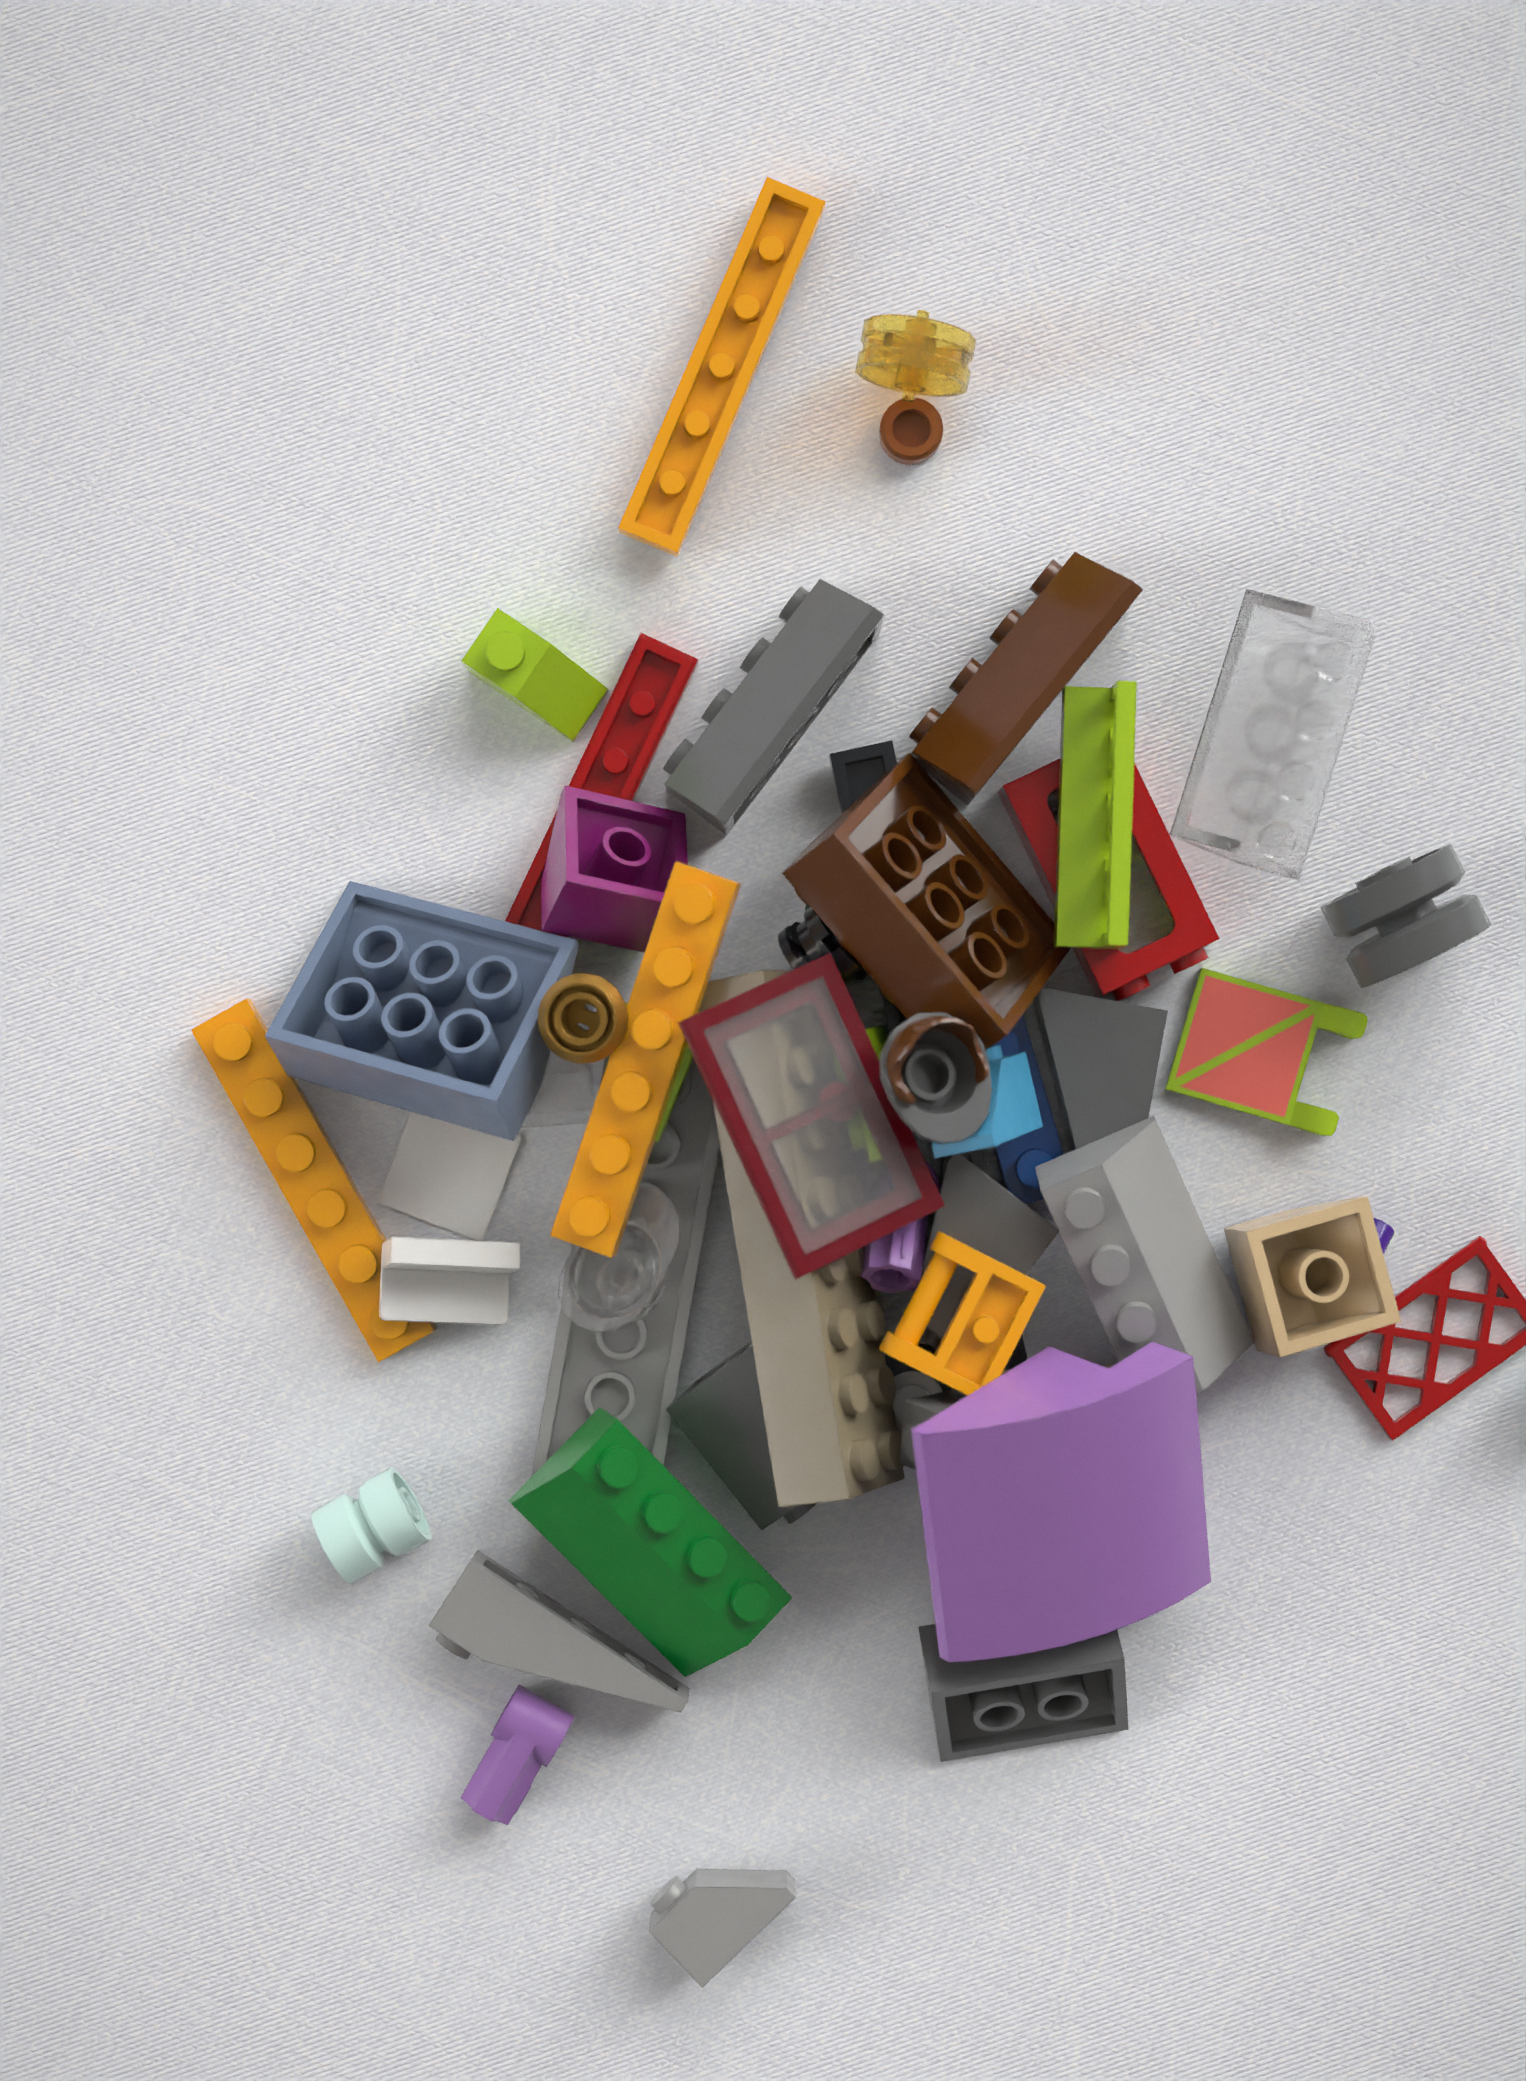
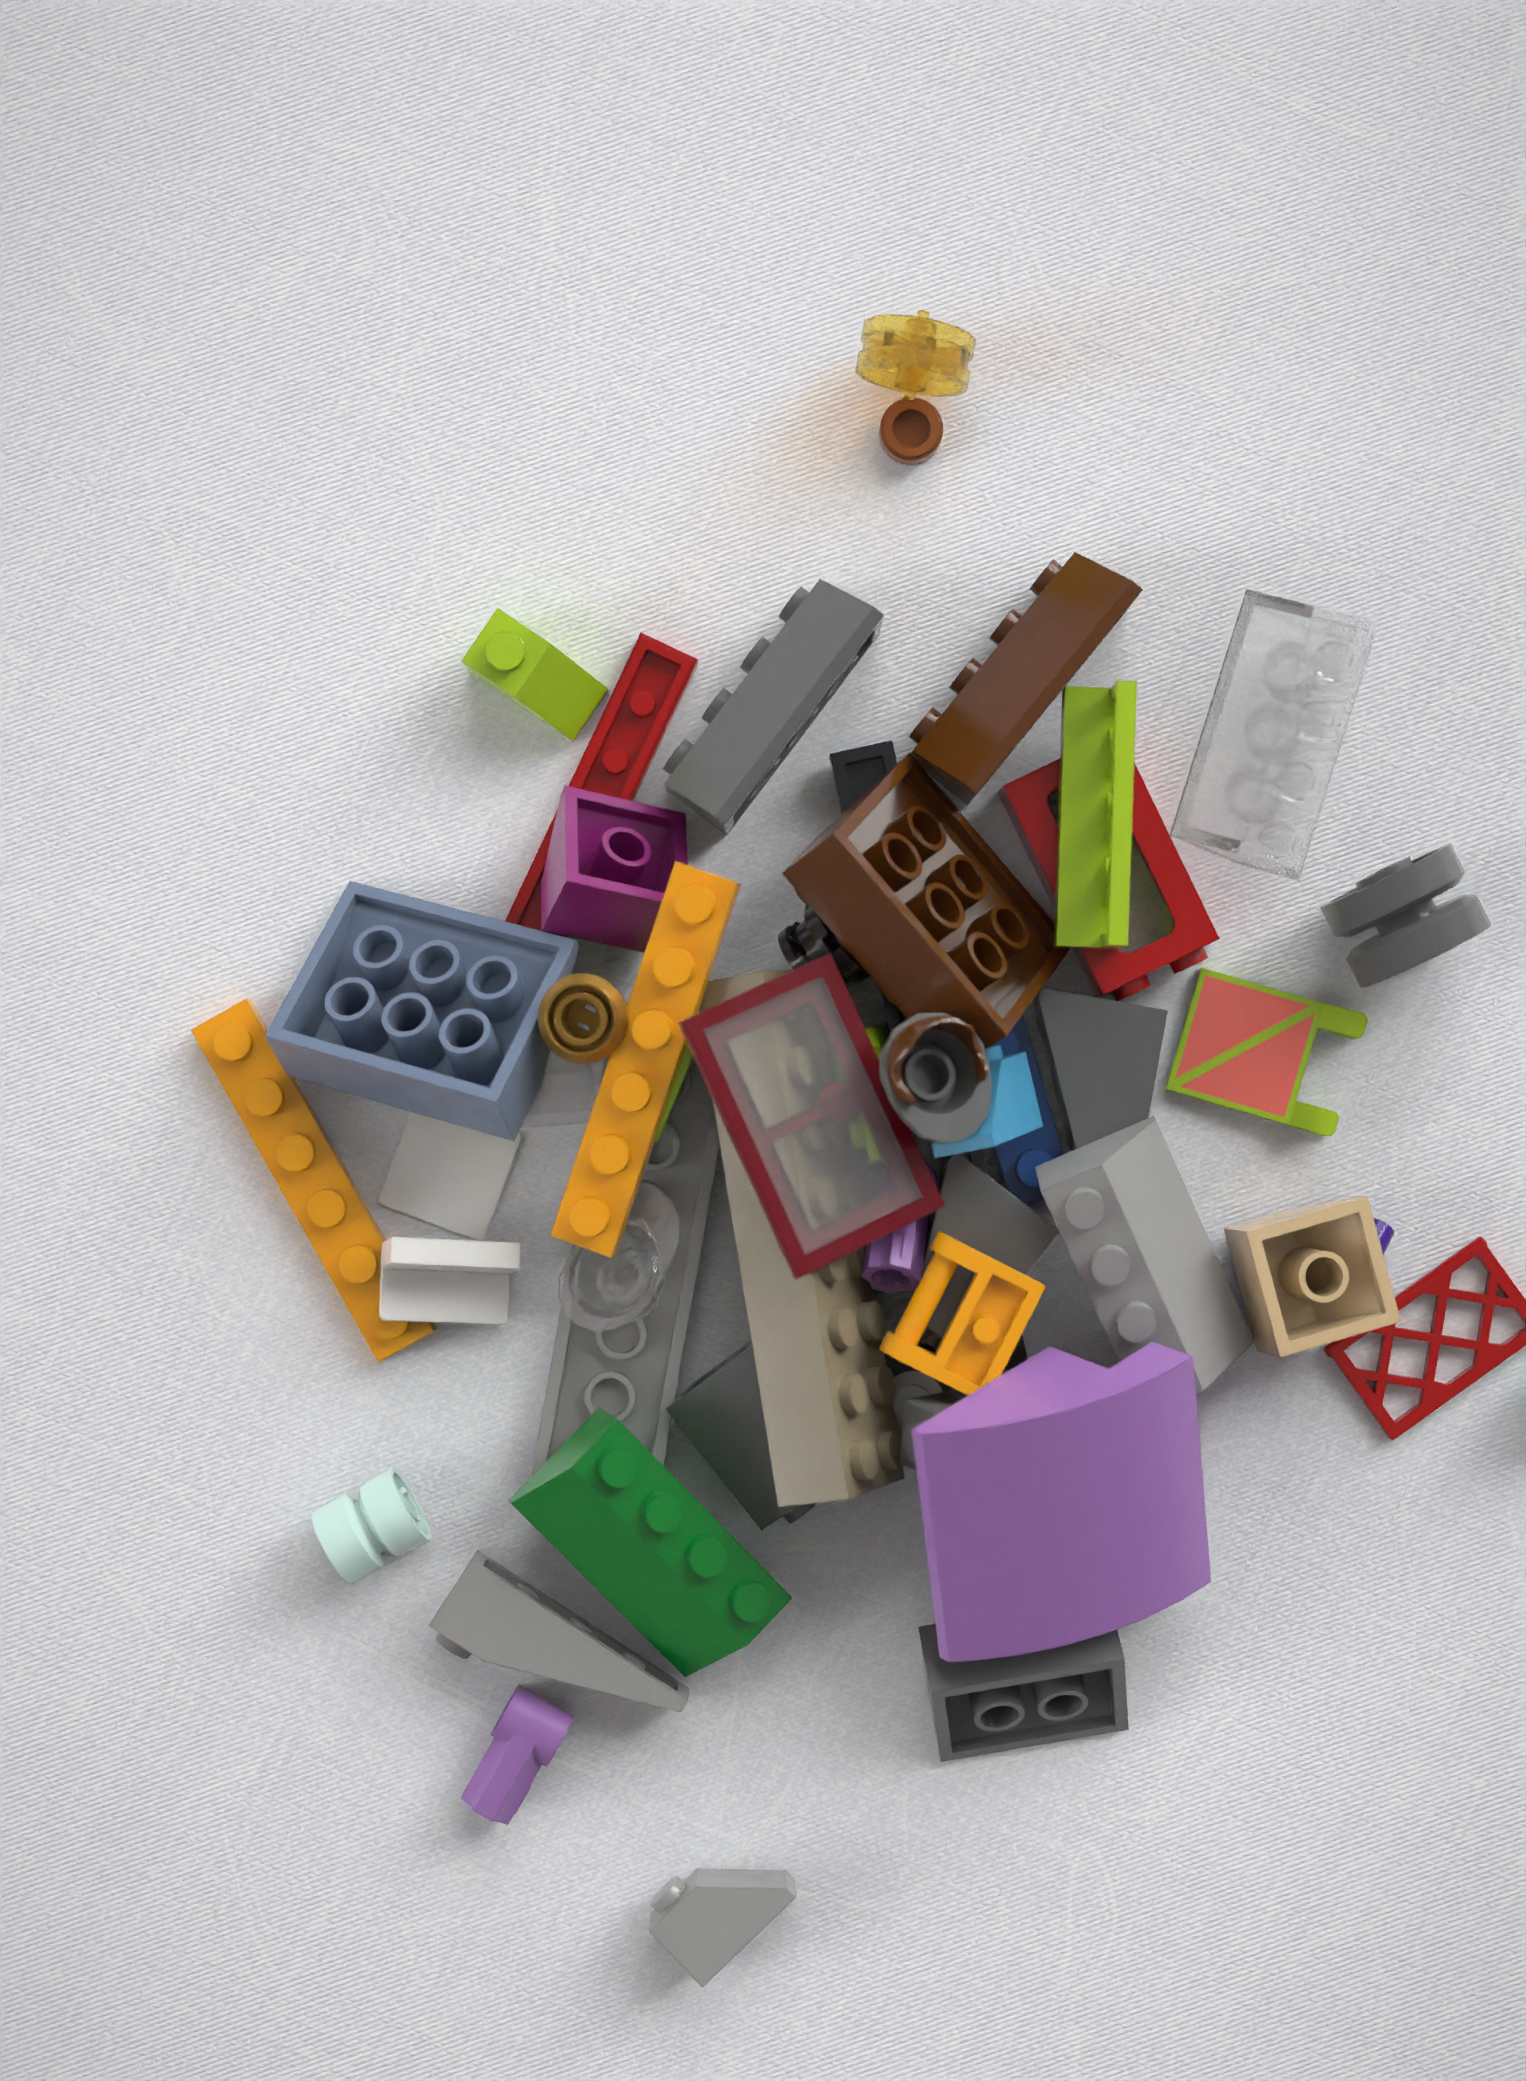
(722, 366): light orange plate -> none

